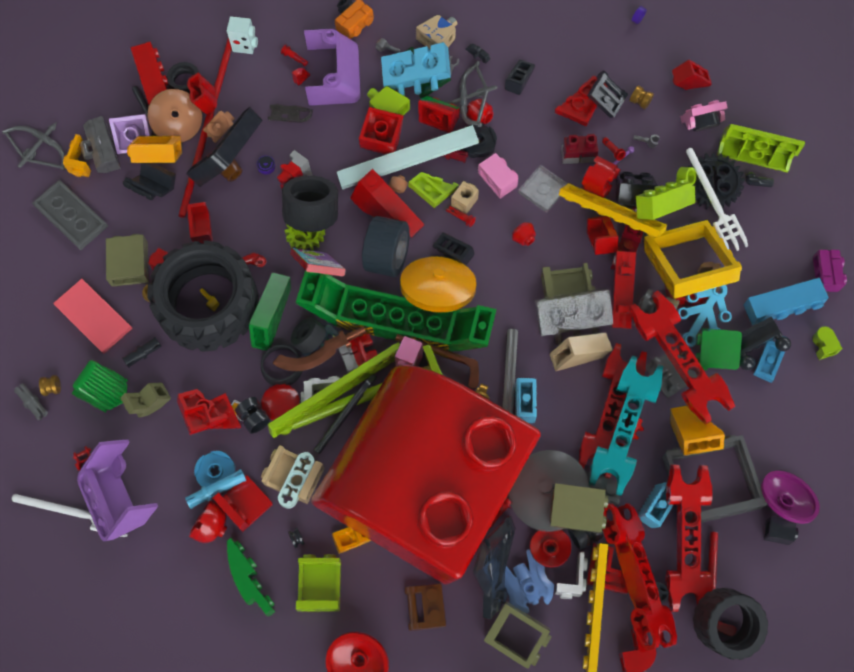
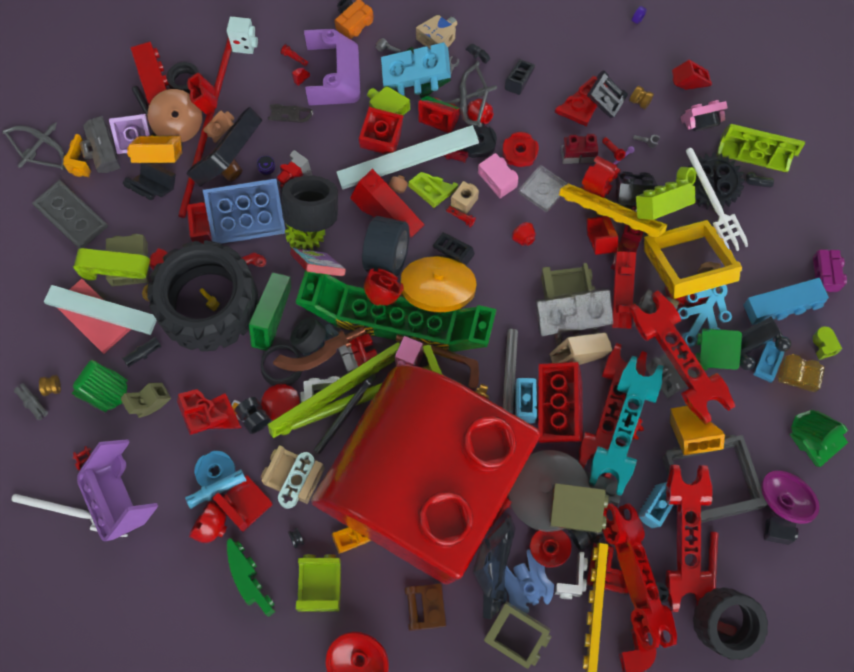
(94, 262): none -> lime beam
(100, 309): none -> light aqua tile
(244, 211): none -> medium blue slope
(382, 287): none -> red cylinder
(516, 158): none -> red plate
(560, 402): none -> red windscreen
(801, 373): none -> clear yellow brick
(818, 435): none -> green piece

